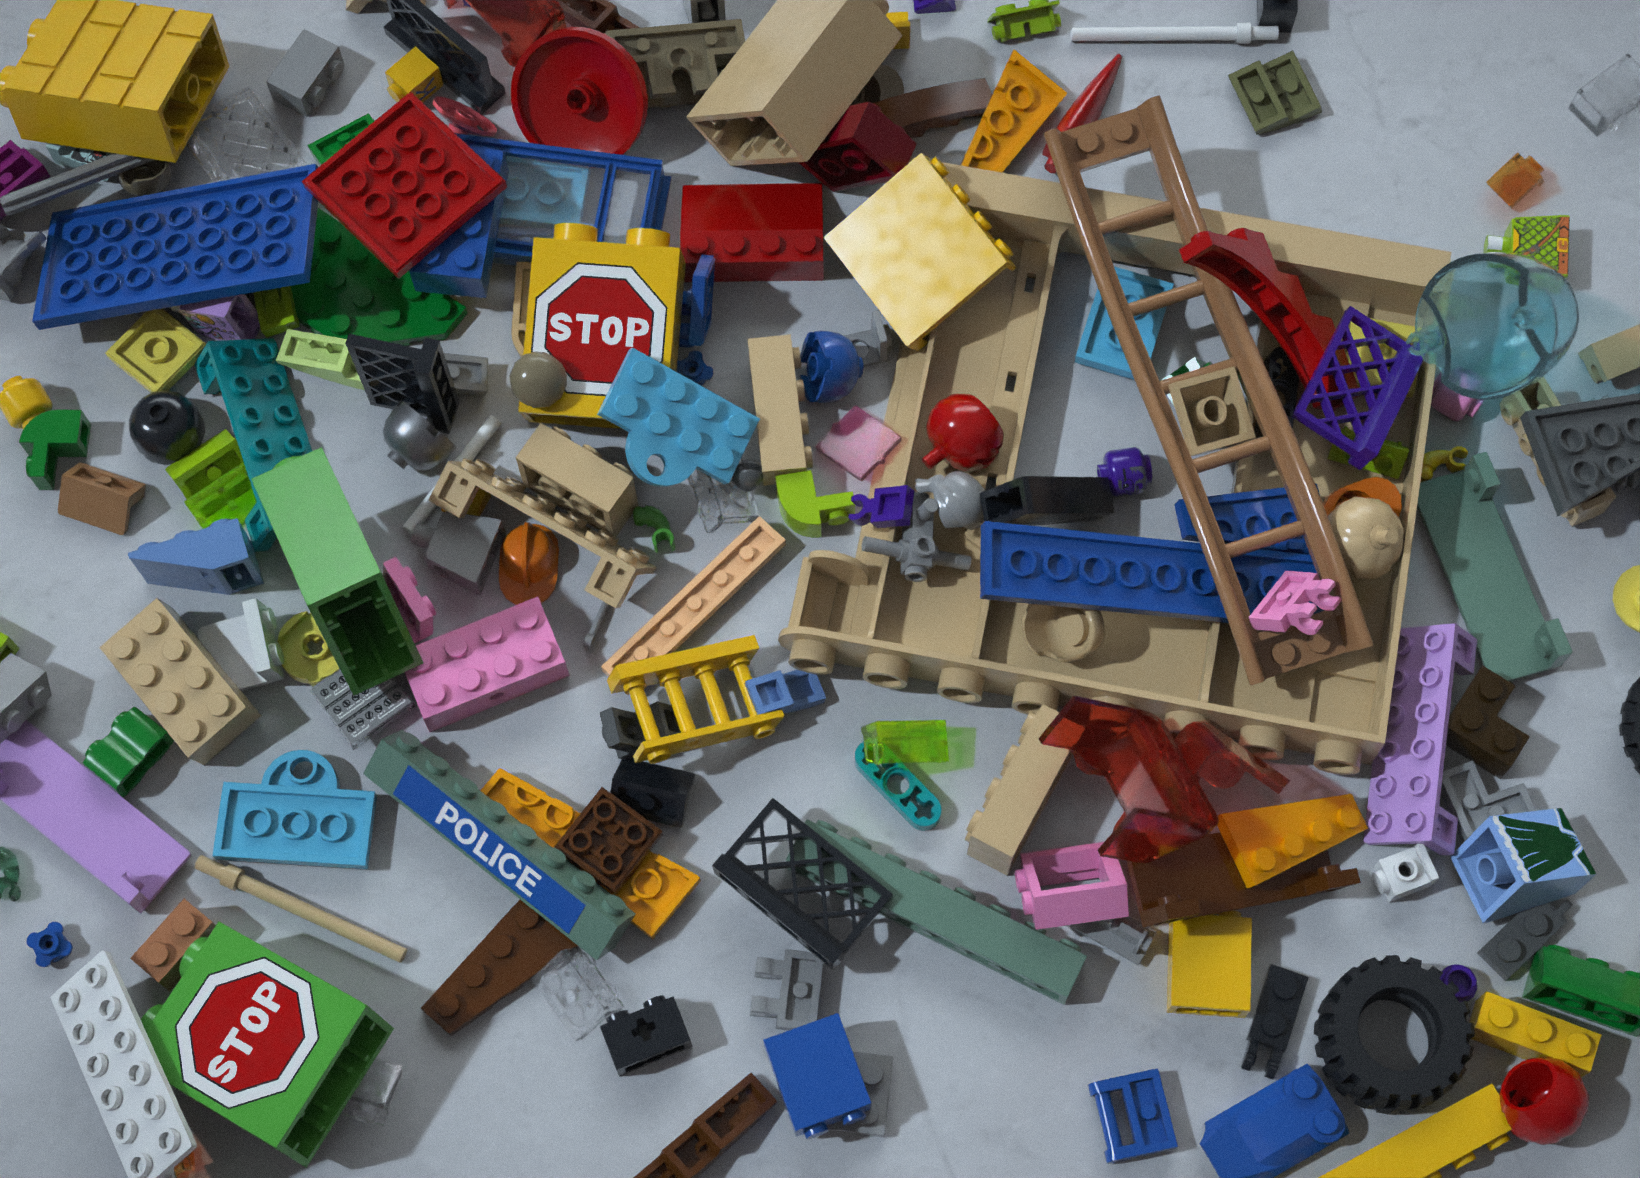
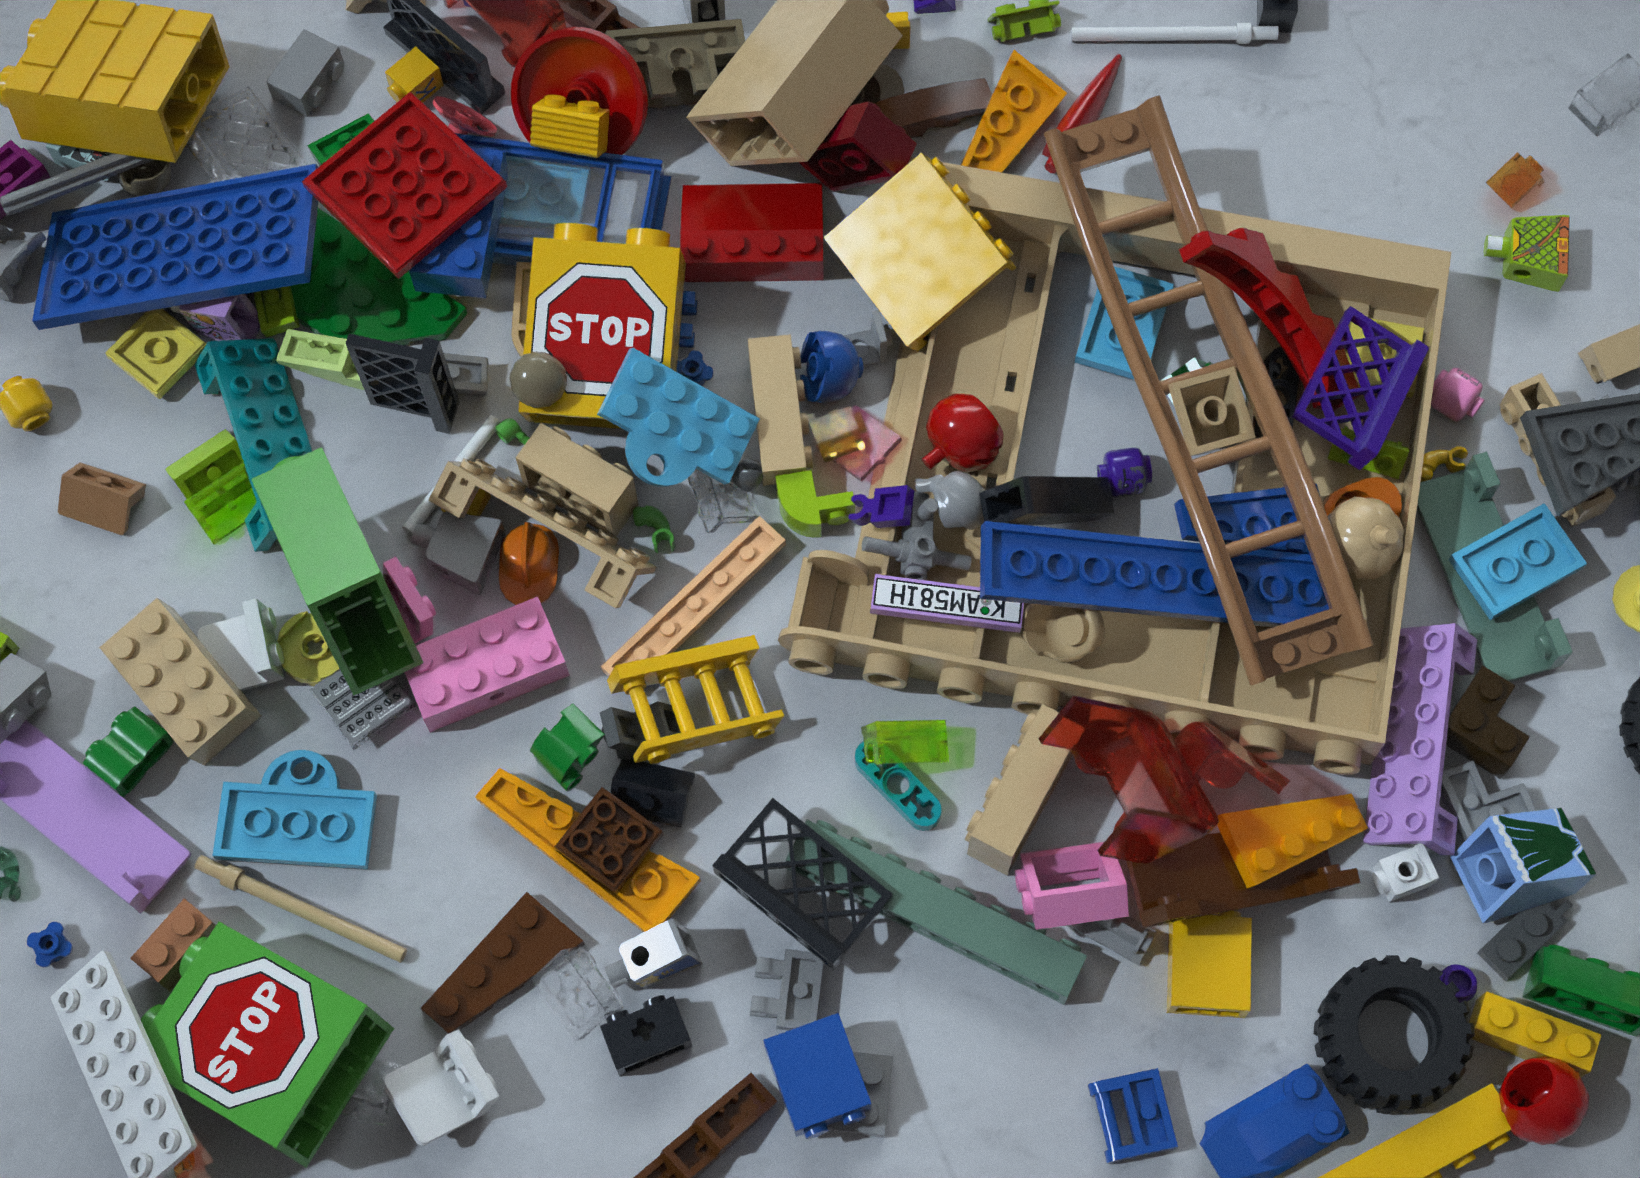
(53, 436): green brick -> none
(166, 426): black cylinder -> none
(204, 560): medium blue slope -> none
(414, 439): flat silver cylinder -> none
(441, 1090): none -> white bracket
(499, 843): sand green brick -> none
(509, 429): none -> bright green hand
(568, 747): none -> green cylinder
(570, 126): none -> yellow brick
(590, 637): light grey hinge -> none
(669, 954): none -> torso
(701, 300): blue plate -> none
(785, 691): medium blue slope -> none
(838, 432): none -> clear yellow brick
(942, 604): none -> tile
(1274, 1017): black hinge -> none
(1275, 93): olive slope -> none
(1289, 603): bright pink plate -> none
(1495, 323): clear light blue windscreen -> none
(1517, 561): none -> medium azure plate

